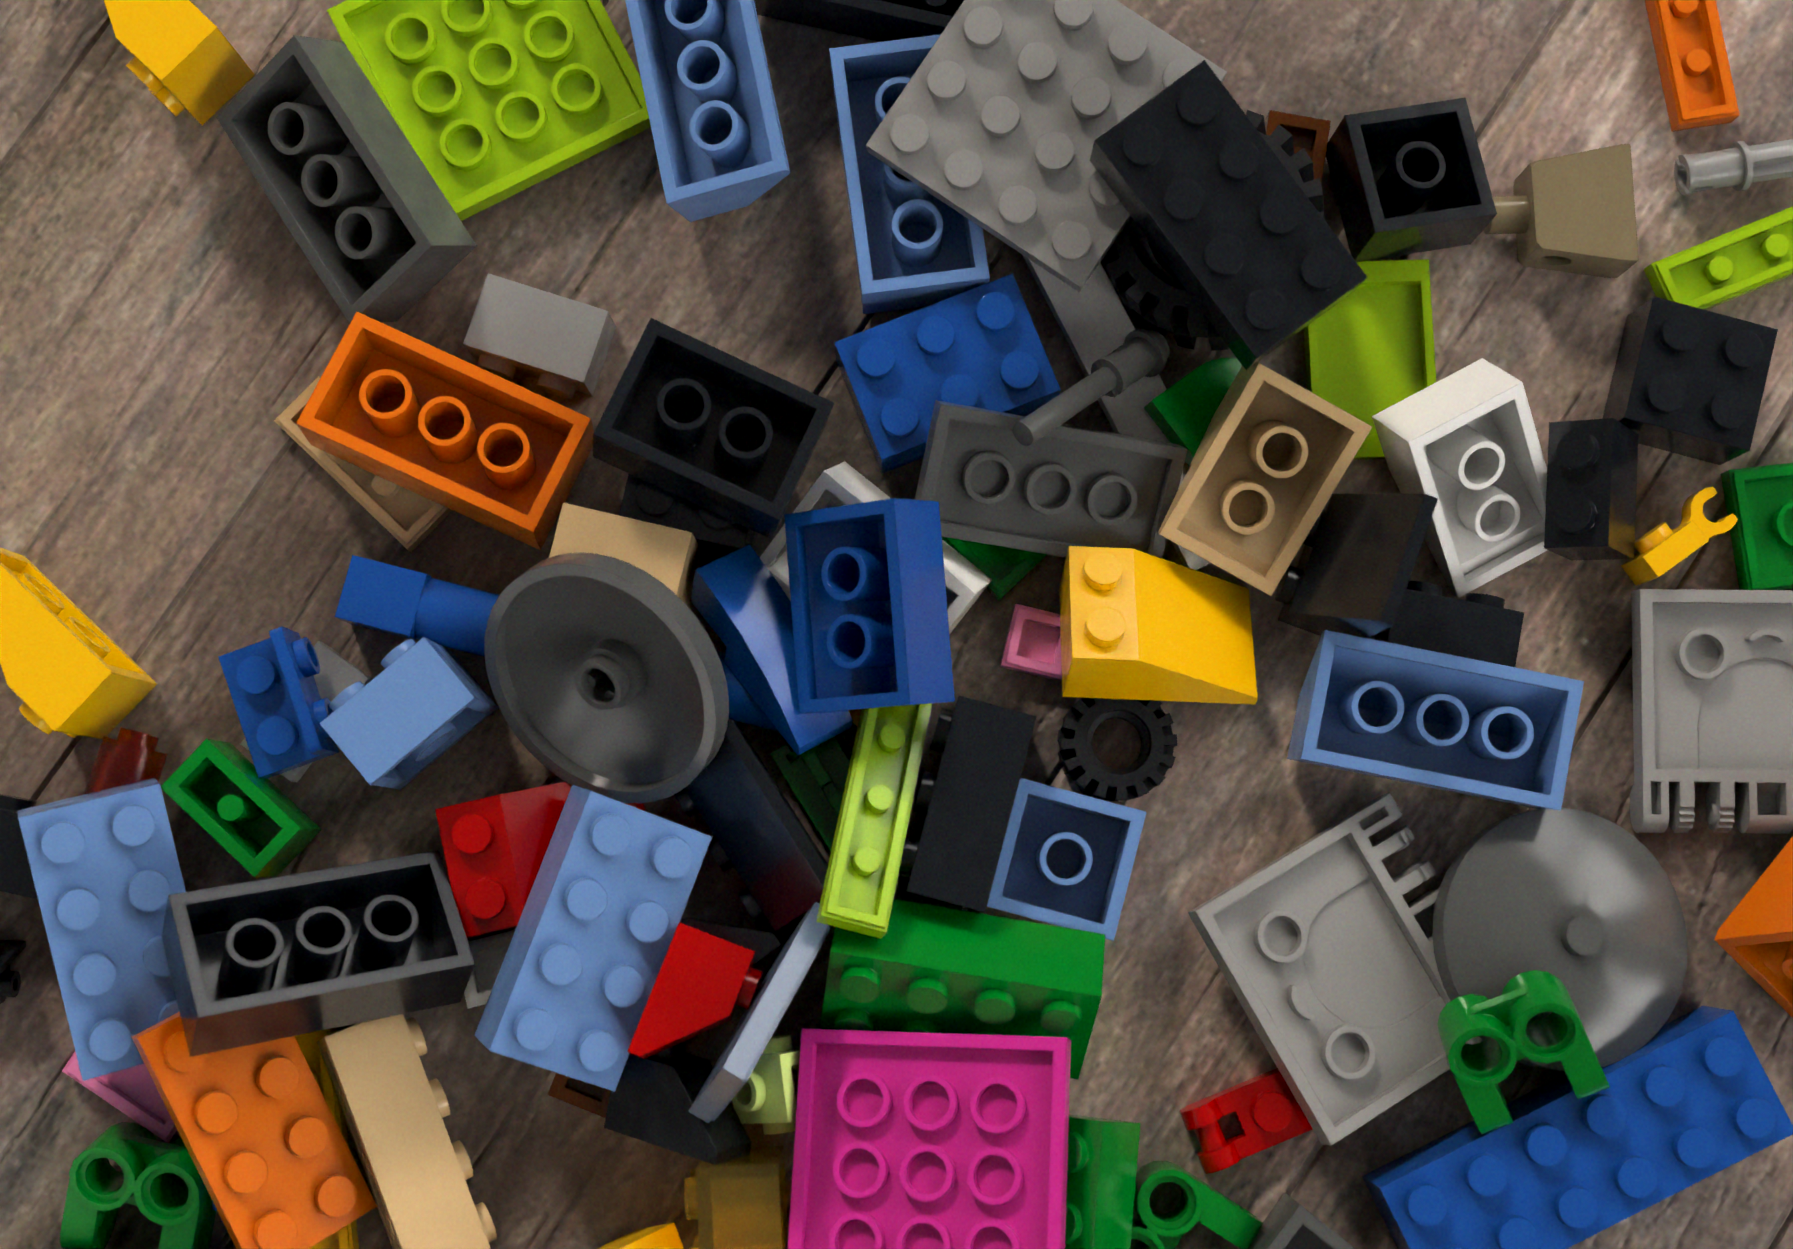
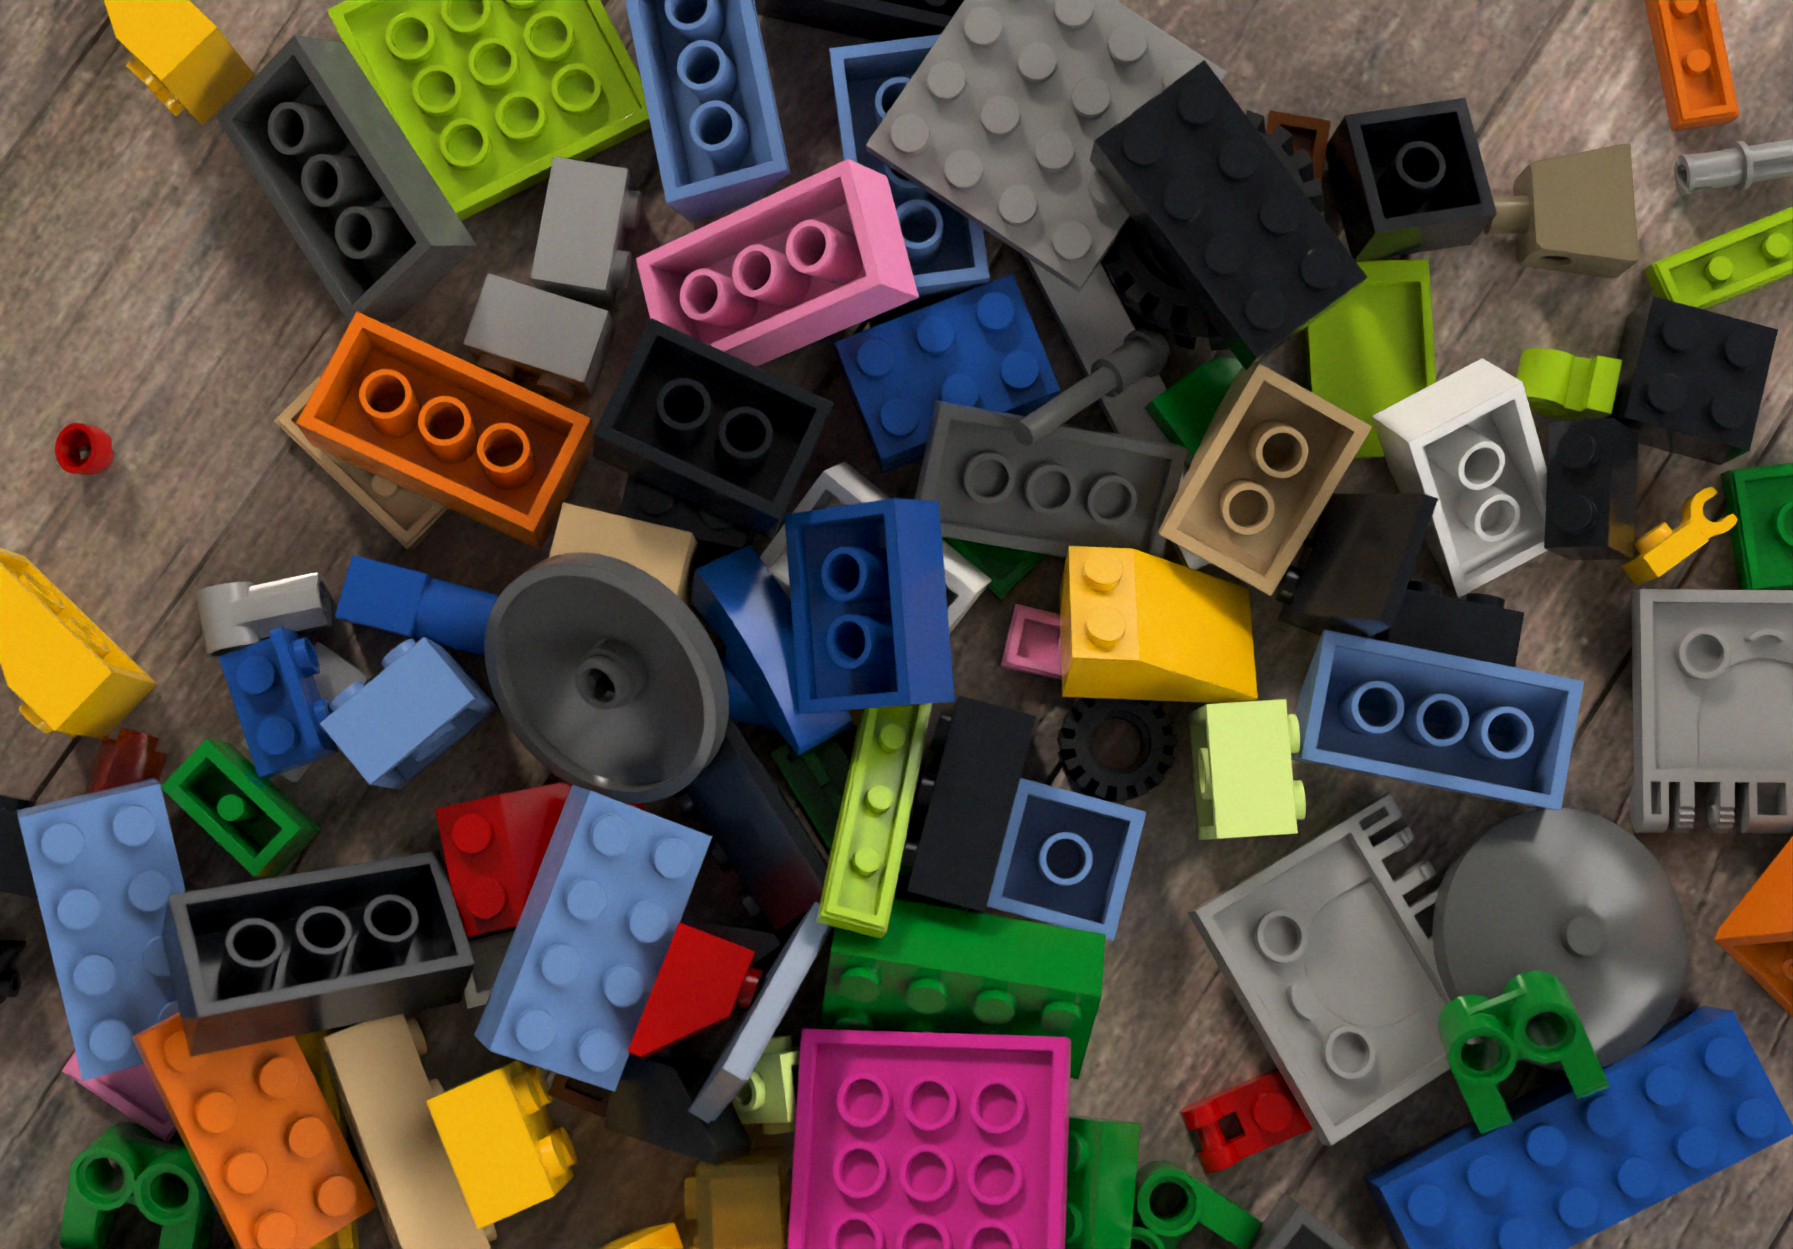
(80, 438): none -> red hinge
(244, 613): none -> light grey piece
(503, 1141): none -> yellow brick
(586, 231): none -> light grey brick
(785, 267): none -> bright pink brick
(1245, 770): none -> yellowish green brick
(1568, 385): none -> lime leg

